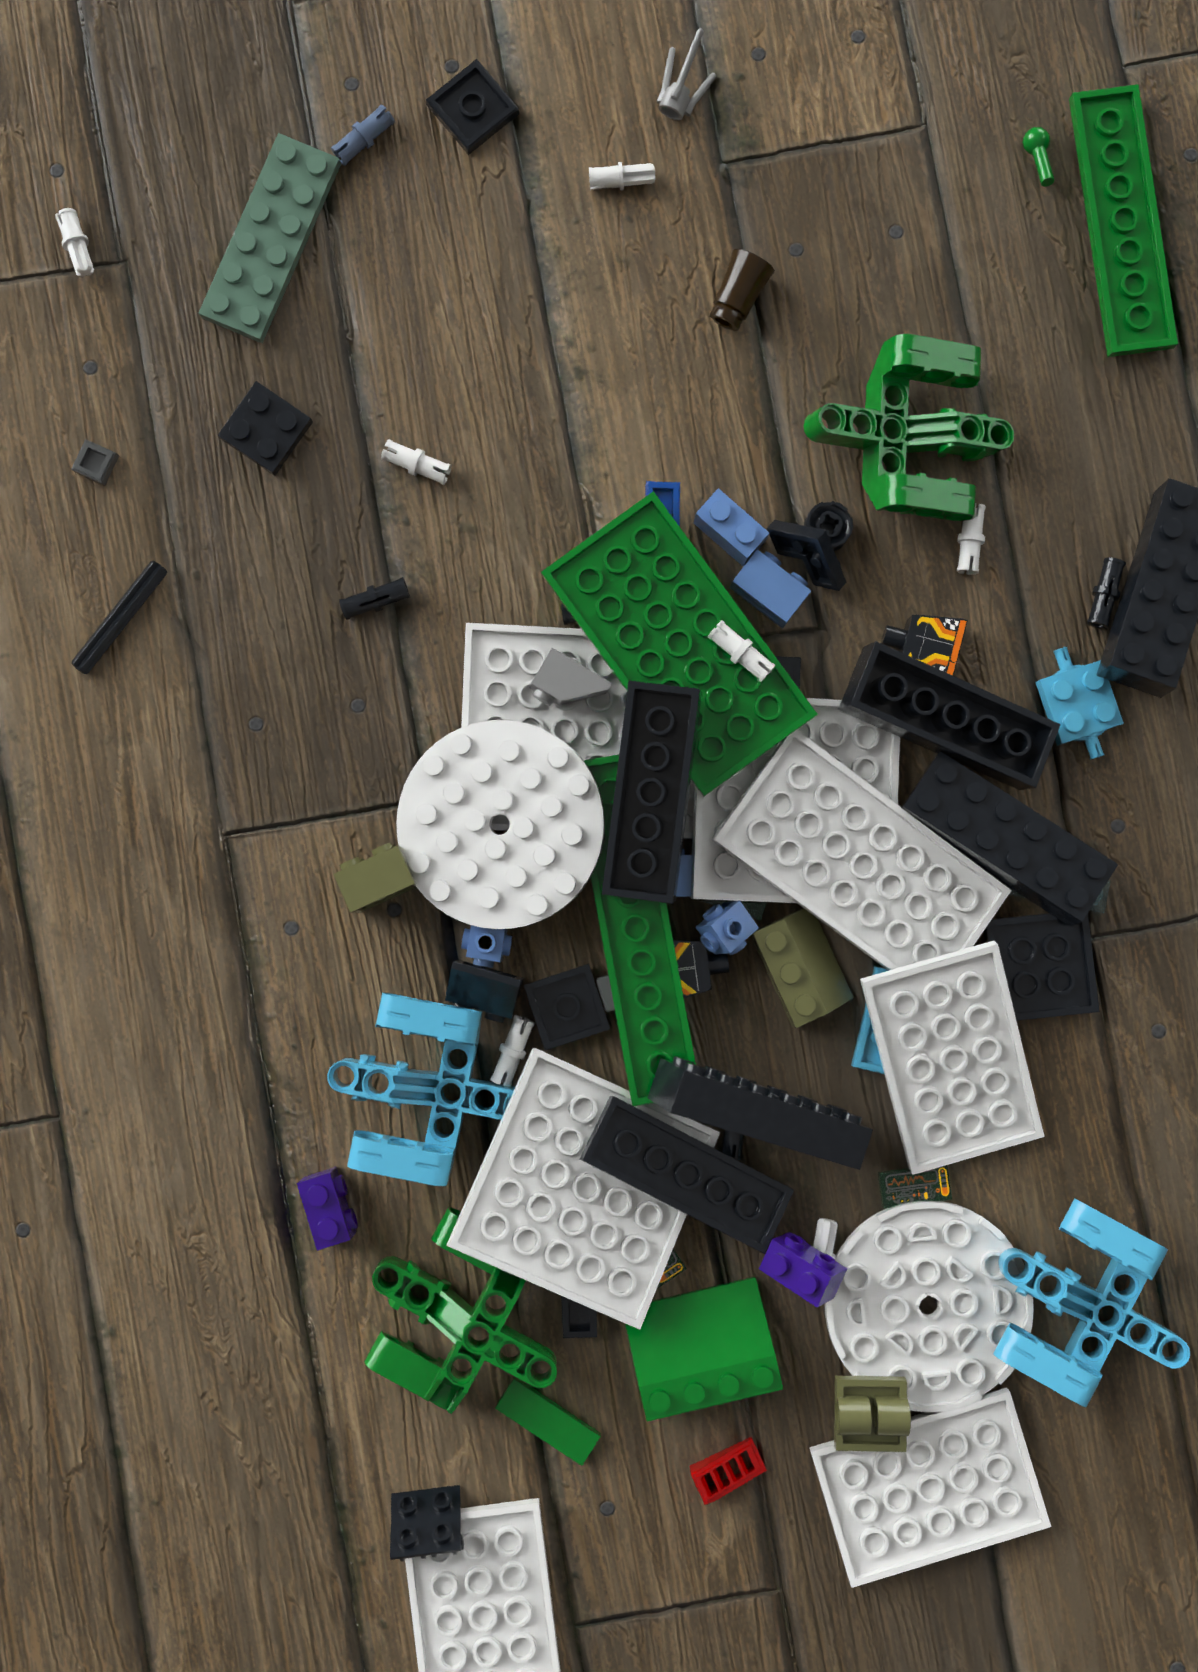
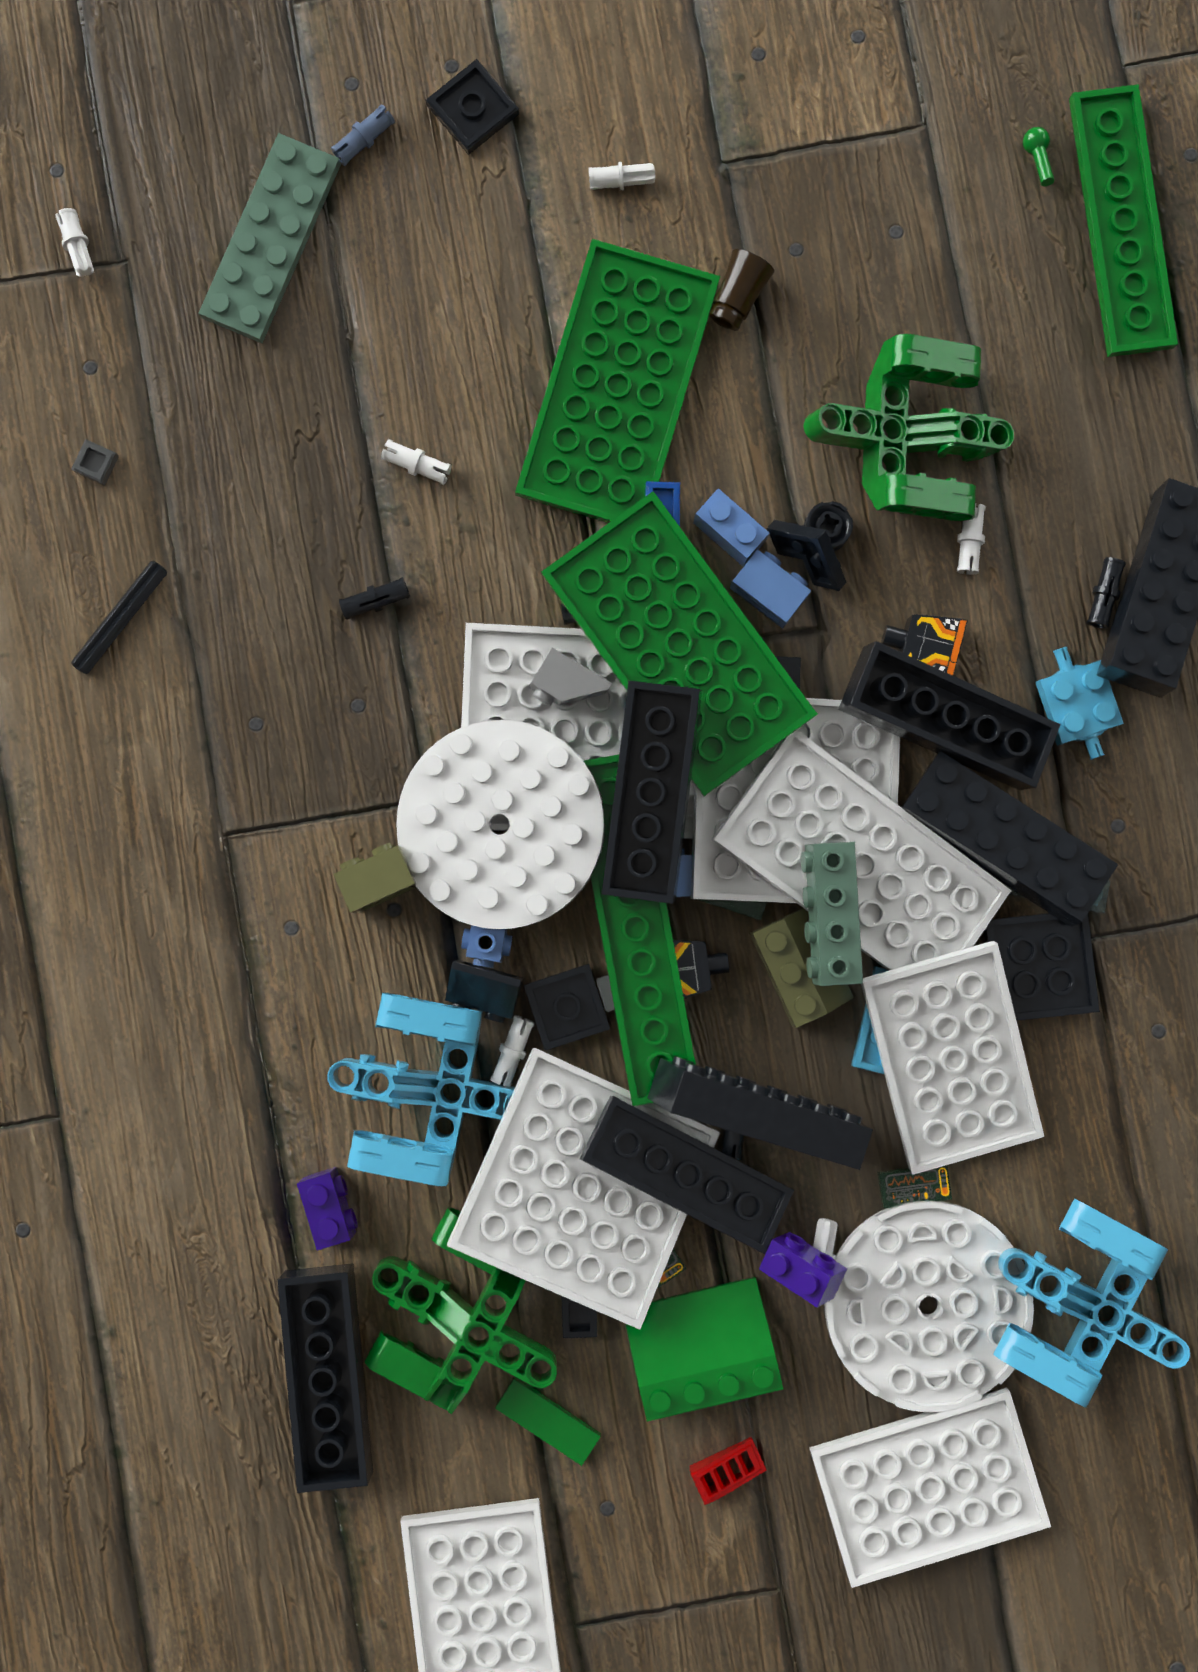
(265, 428): black plate -> none
(325, 1378): none -> black brick
(426, 1523): black hinge -> none
(617, 382): none -> green plate
(675, 100): light grey plant -> none
(726, 928): medium blue brick -> none
(741, 651): white pin -> none
(833, 914): none -> sand green brick
(871, 1413): olive plate -> none

